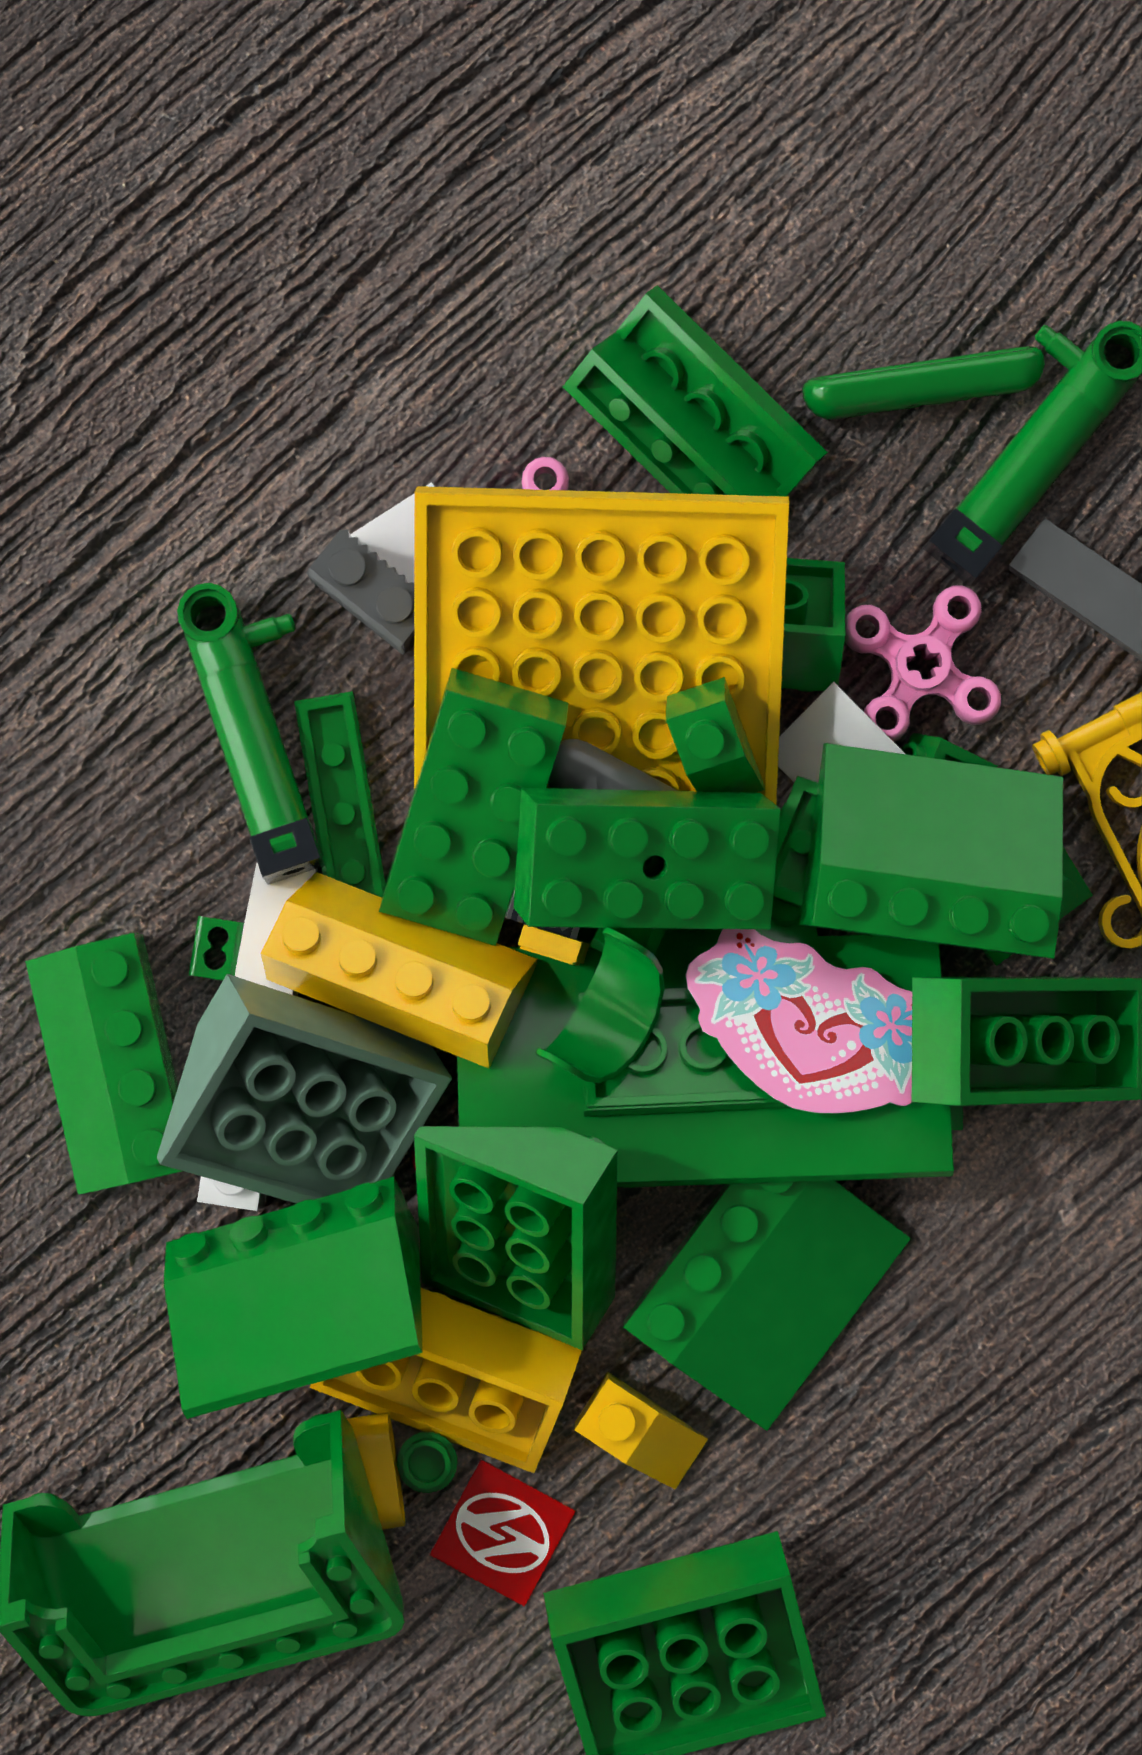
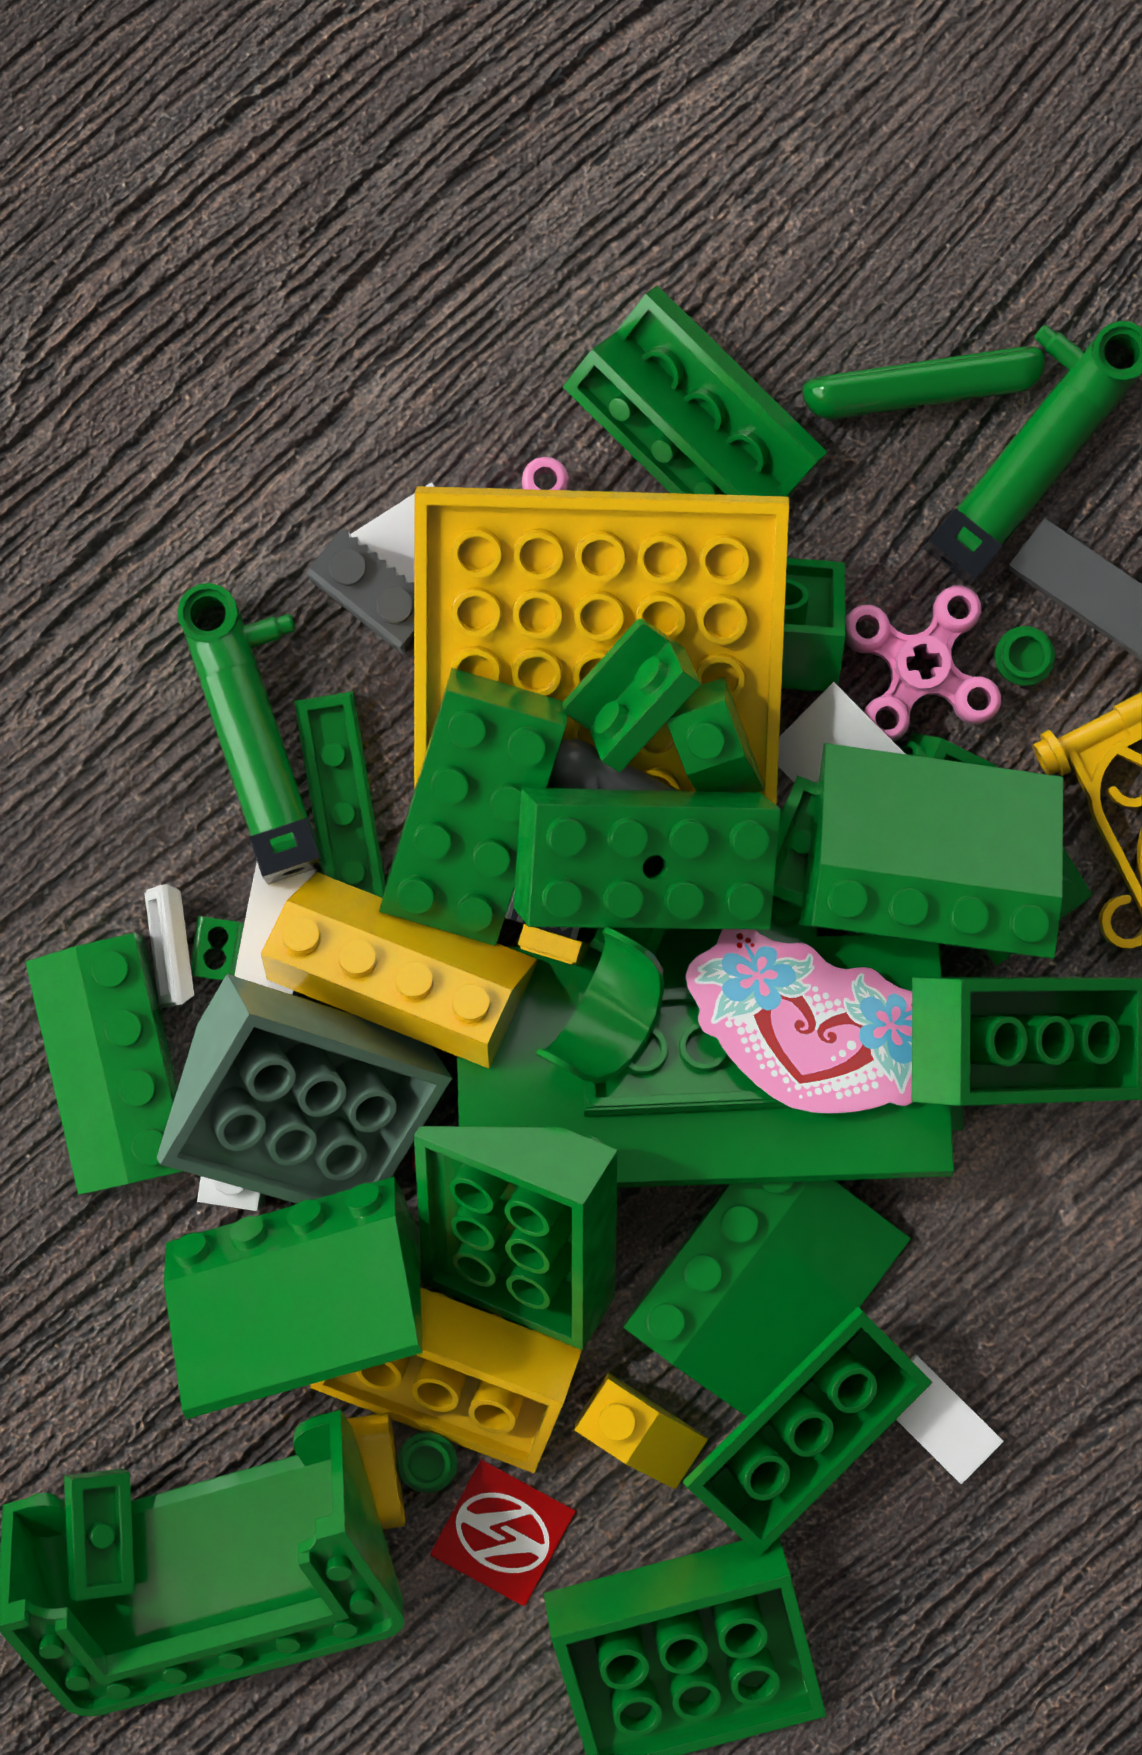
(99, 1534): none -> green plate
(169, 945): none -> white tile
(632, 692): none -> green bracket
(807, 1431): none -> green slope
(948, 1427): none -> white tile
(1024, 656): none -> green plate

